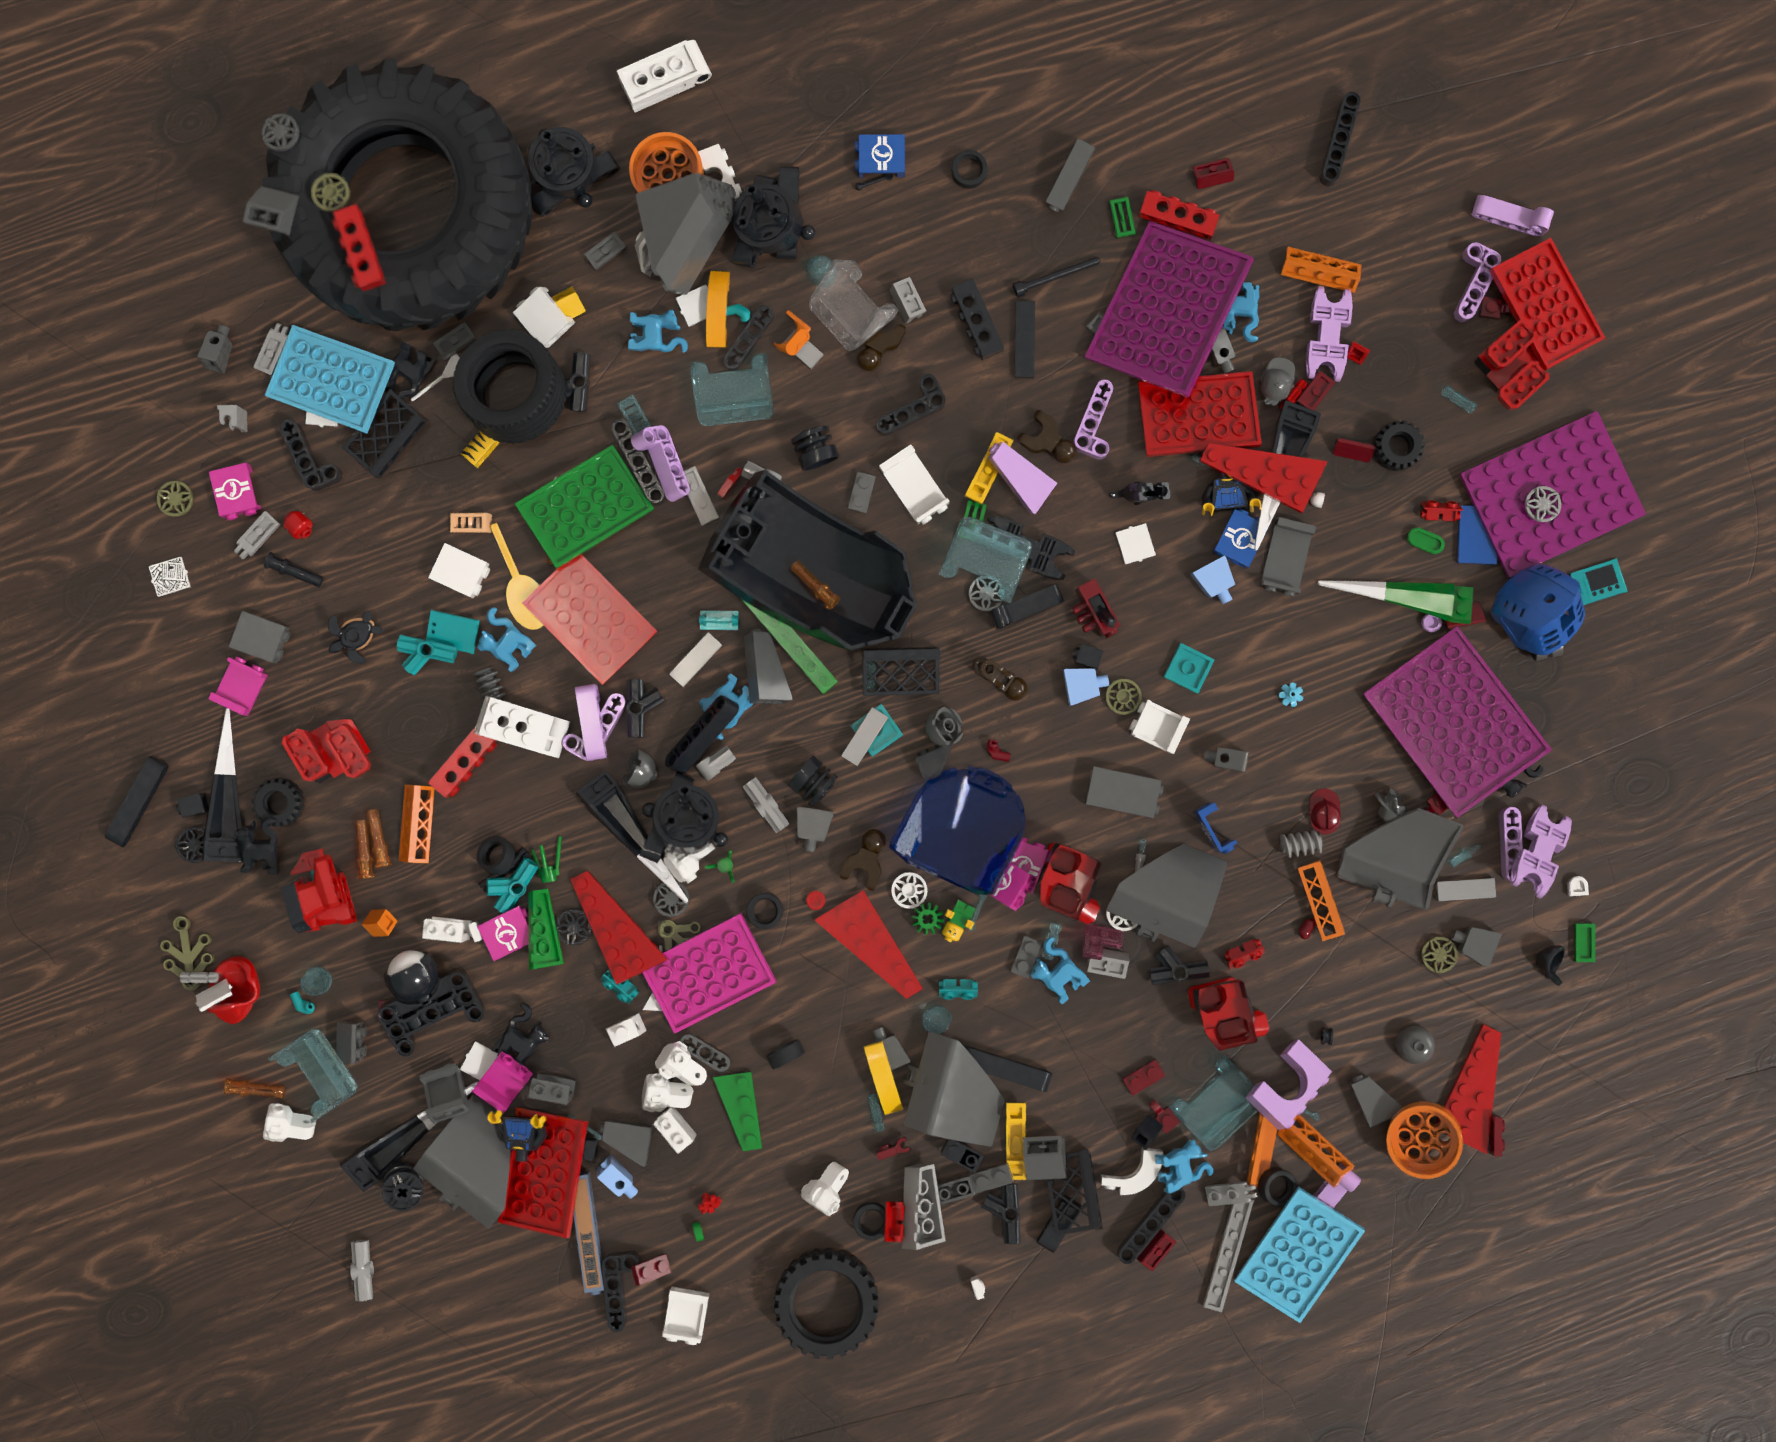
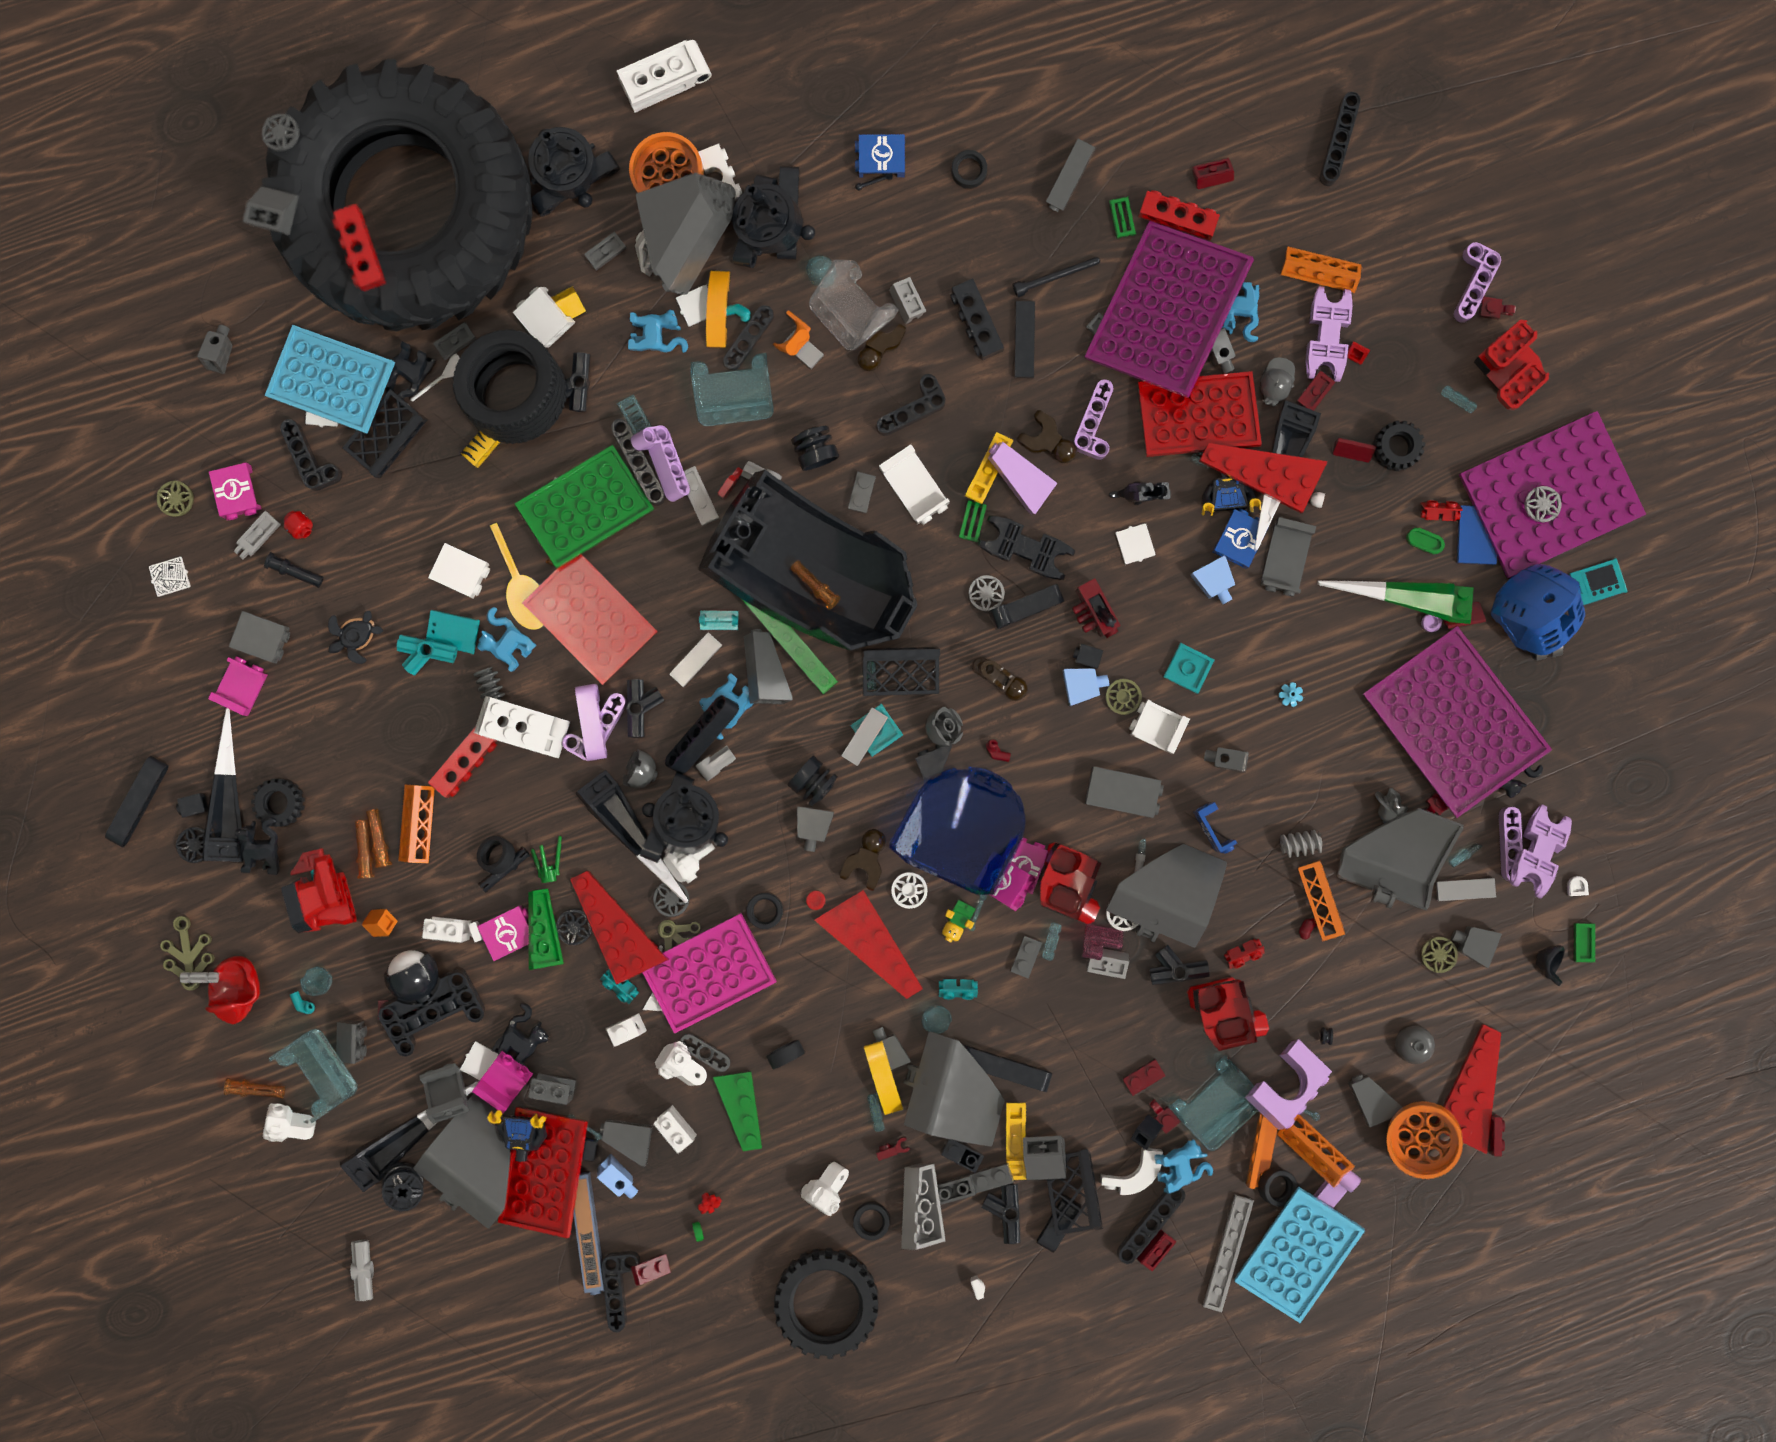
(213, 995): white piece -> none
(236, 415): light grey hinge -> none
(271, 349): light grey hinge -> none
(328, 751): red piece -> none
(330, 192): olive wheel -> none
(483, 522): light nougat slope -> none
(503, 886): teal piece -> none
(661, 1093): white piece -> none
(685, 1315): white panel -> none
(724, 865): green plant -> none
(766, 805): light grey piece -> none
(893, 1215): red hinge -> none
(928, 925): green gear -> none
(988, 554): clear light blue windscreen -> none
(1060, 974): dark azure animal -> none
(1229, 1193): light grey hinge -> none
(1295, 392): red axle -> none
(1325, 811): dark red piece -> none
(1512, 216): lavender beam -> none
(1545, 294): red plate -> none

